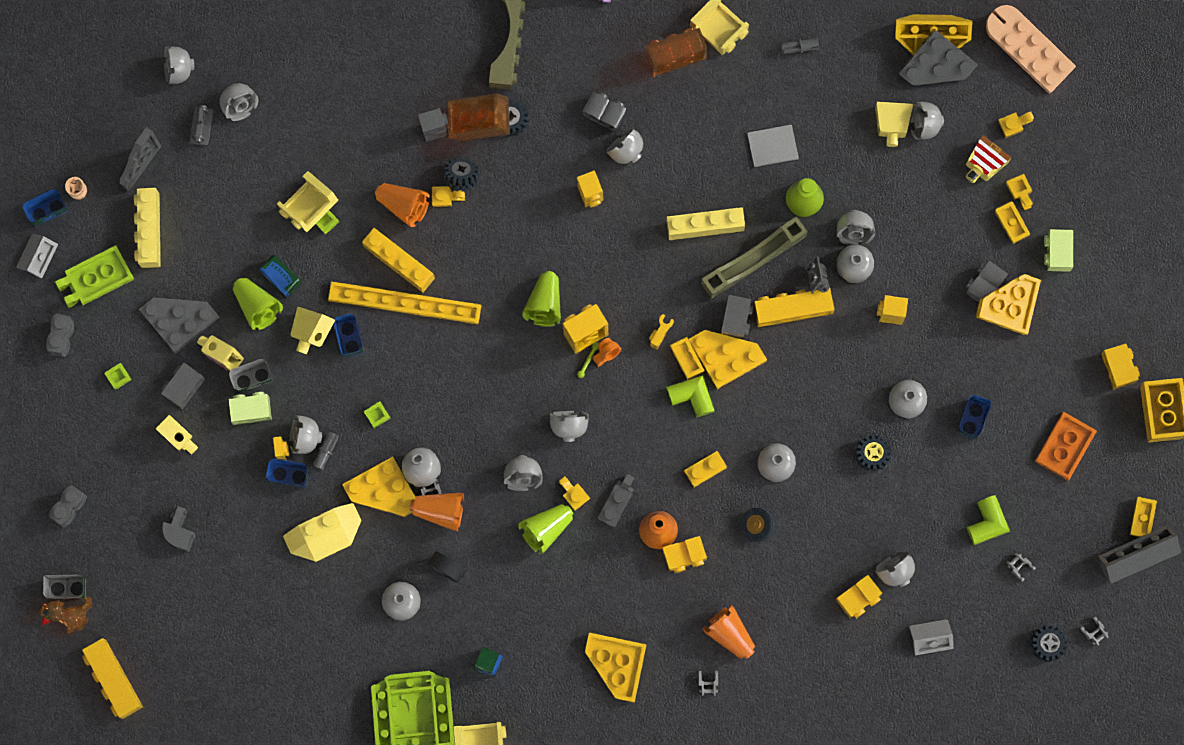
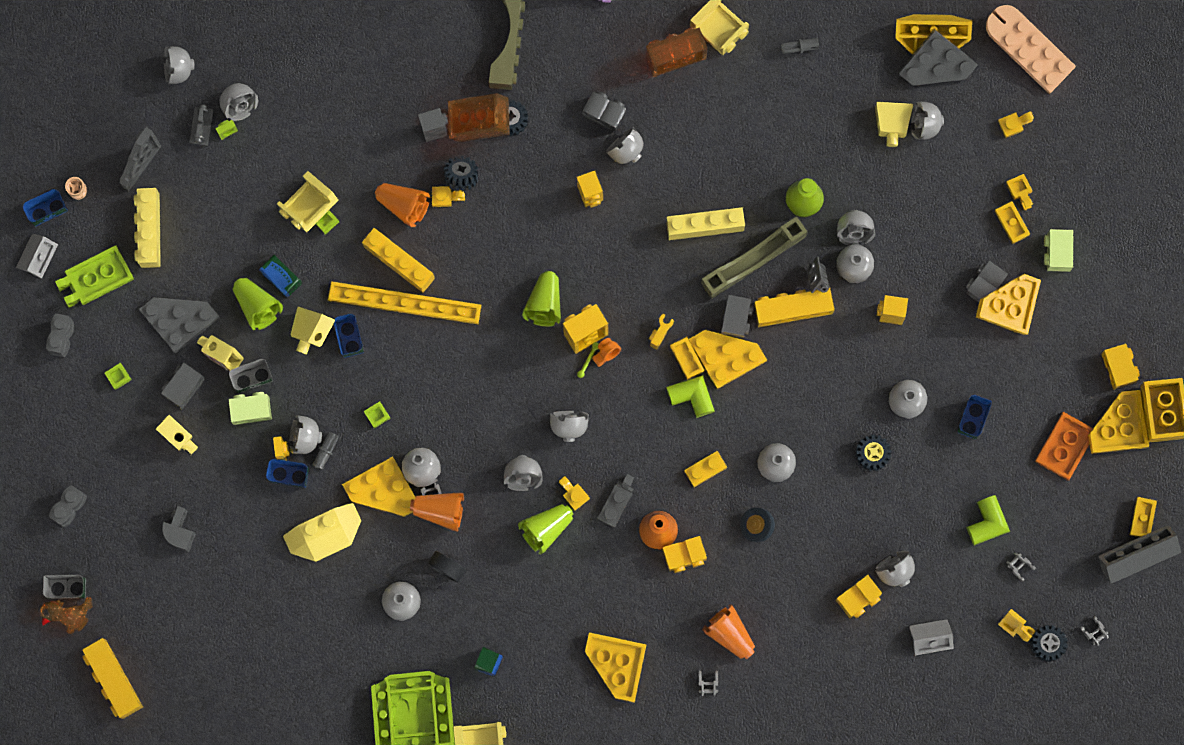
(226, 129): none -> lime plate
(773, 146): light grey piece -> none
(986, 160): torso -> none
(1014, 624): none -> yellow plate
(1121, 425): none -> yellow plate

